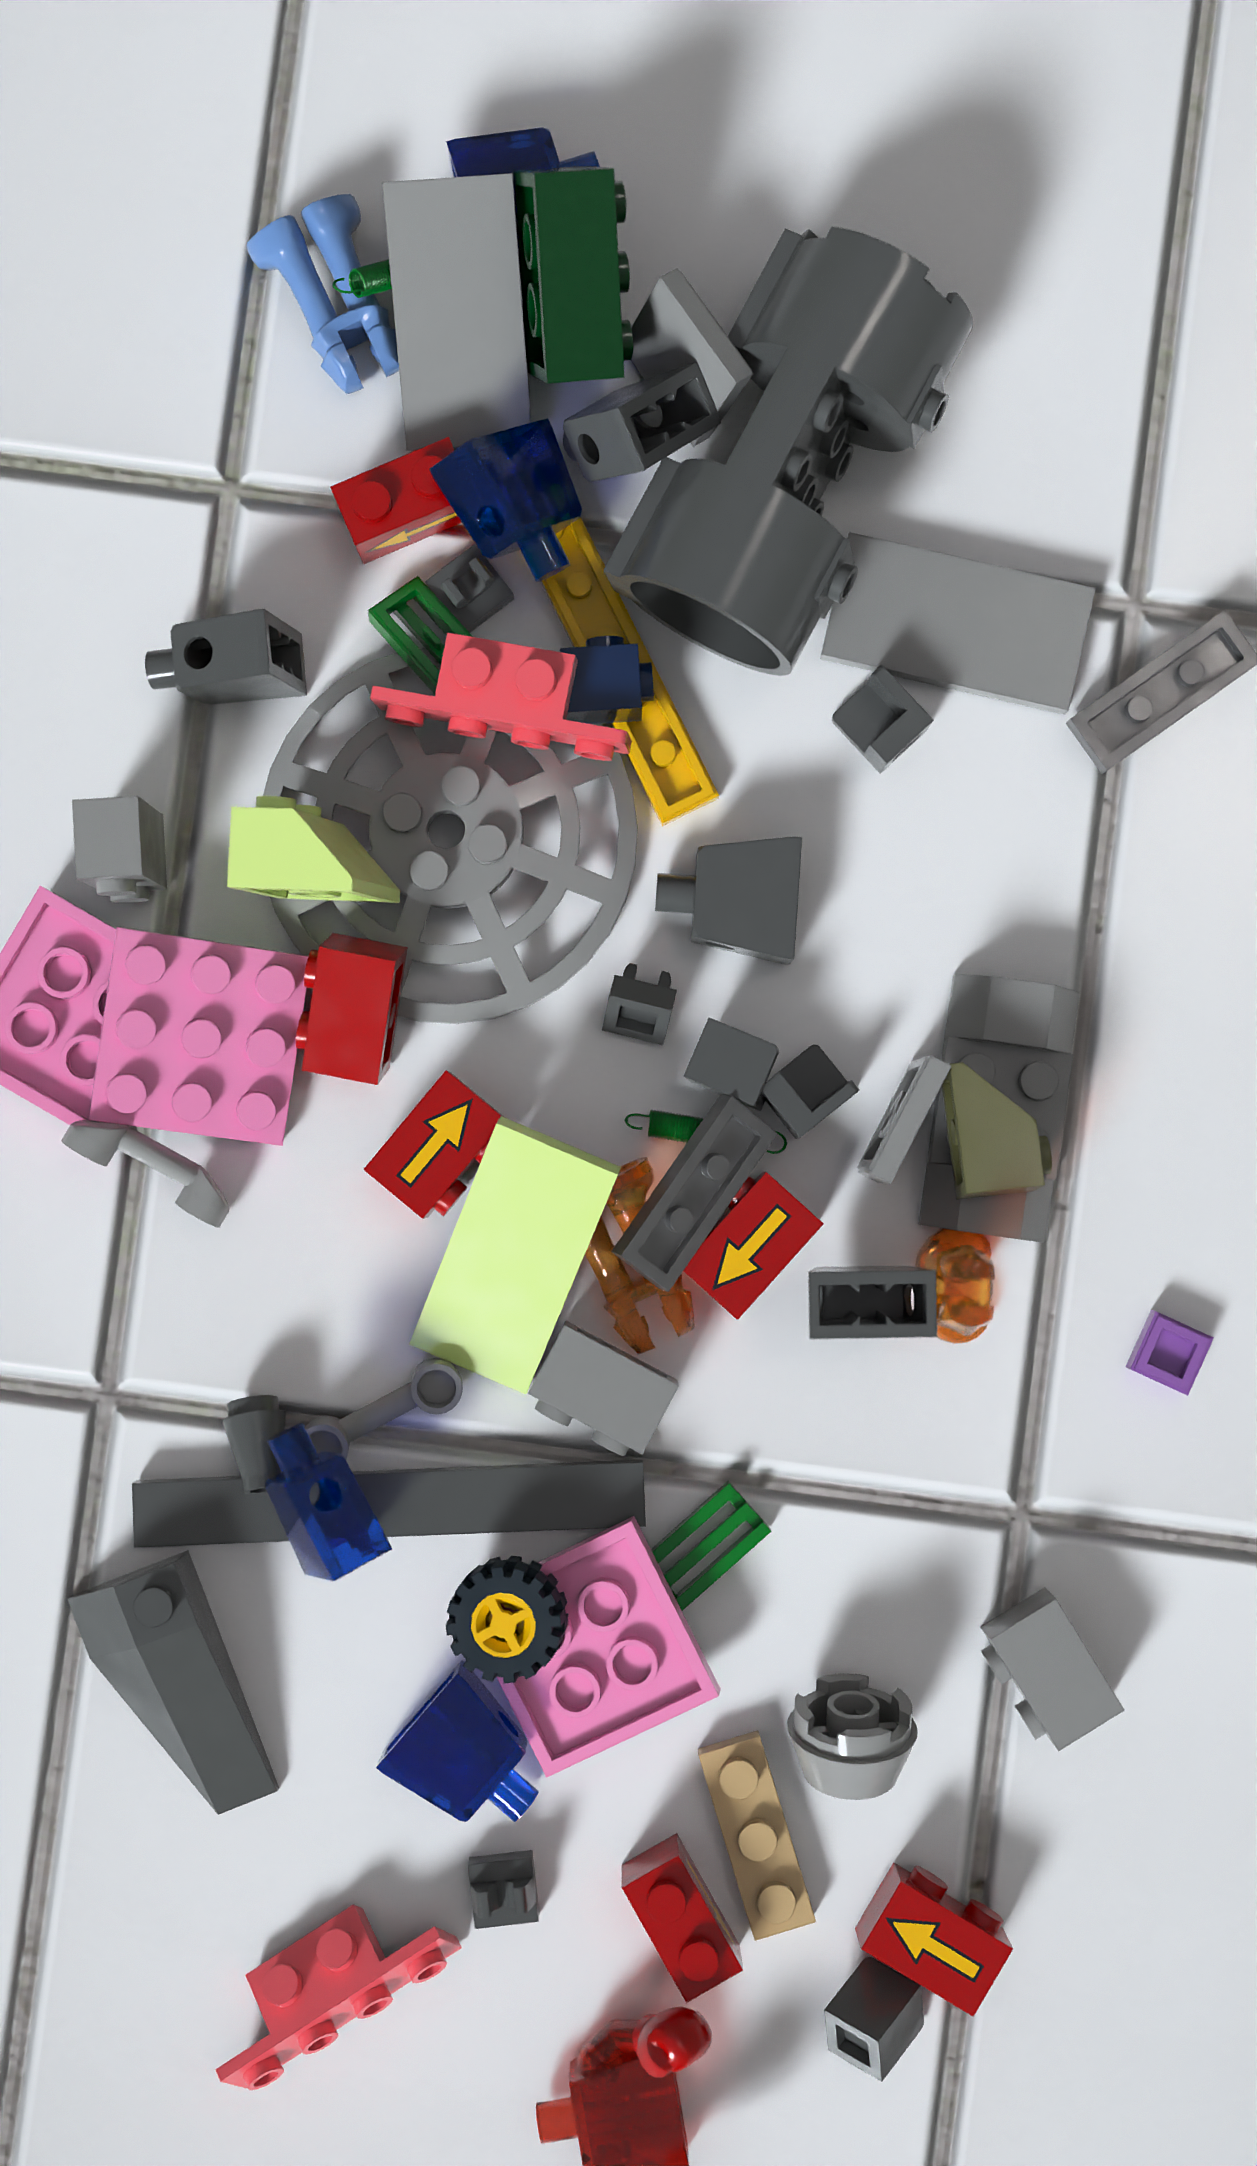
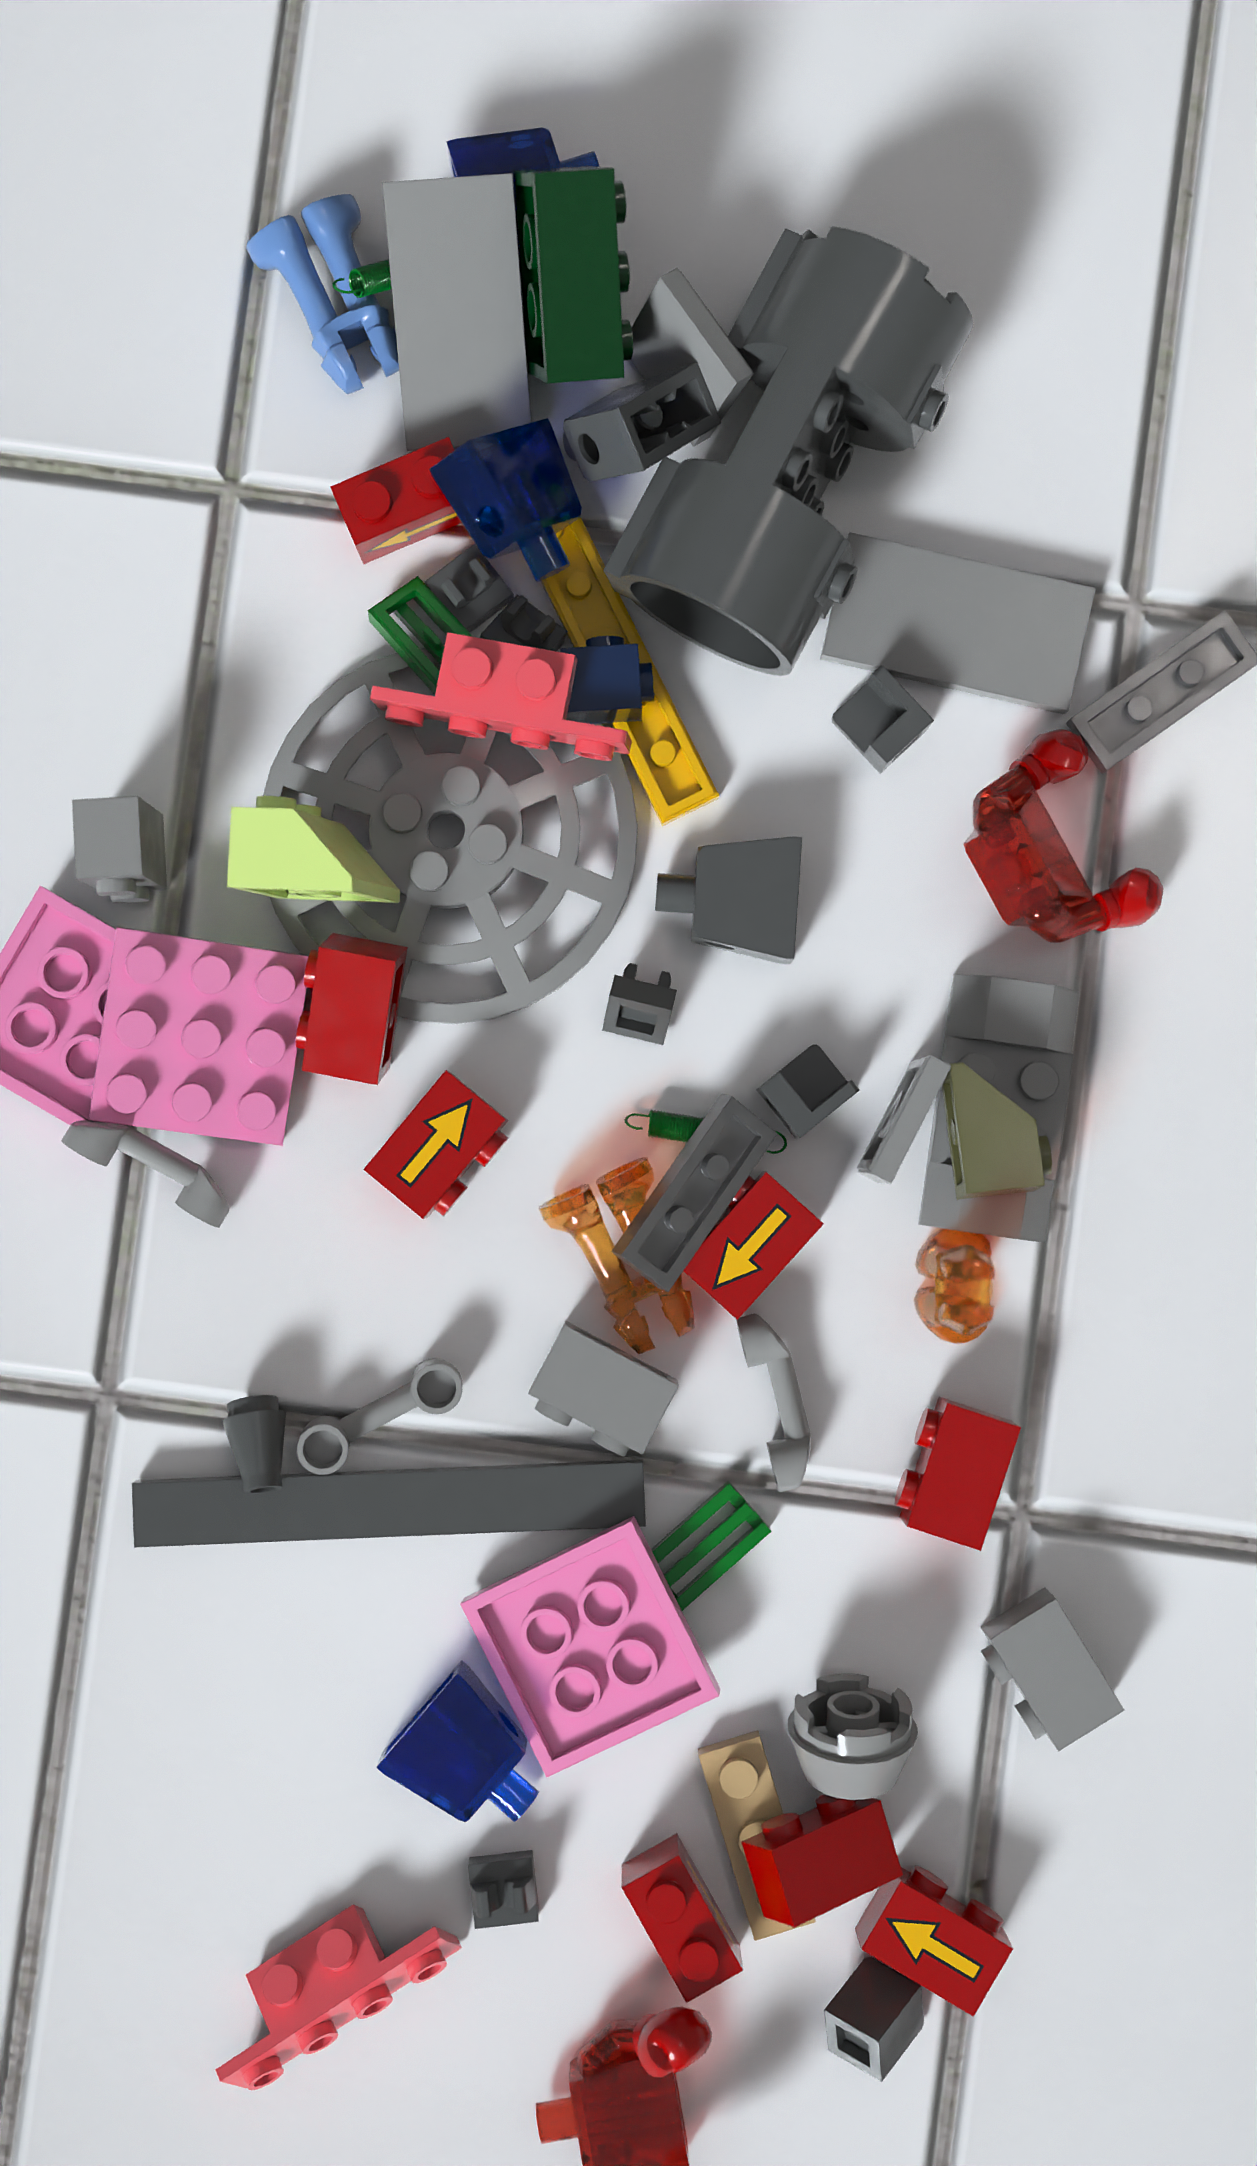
(170, 1666): dark grey wedge -> none
(231, 659): dark grey torso -> none
(336, 1530): clear blue torso -> none
(488, 1633): black wheel -> none
(514, 1254): yellowish green tile -> none
(525, 626): none -> dark grey tile
(732, 1063): dark grey panel -> none
(789, 1454): none -> light grey bar
(820, 1858): none -> red brick
(872, 1302): dark grey torso -> none
(957, 1472): none -> red brick
(1028, 862): none -> clear red torso
(1169, 1352): medium lavender tile -> none

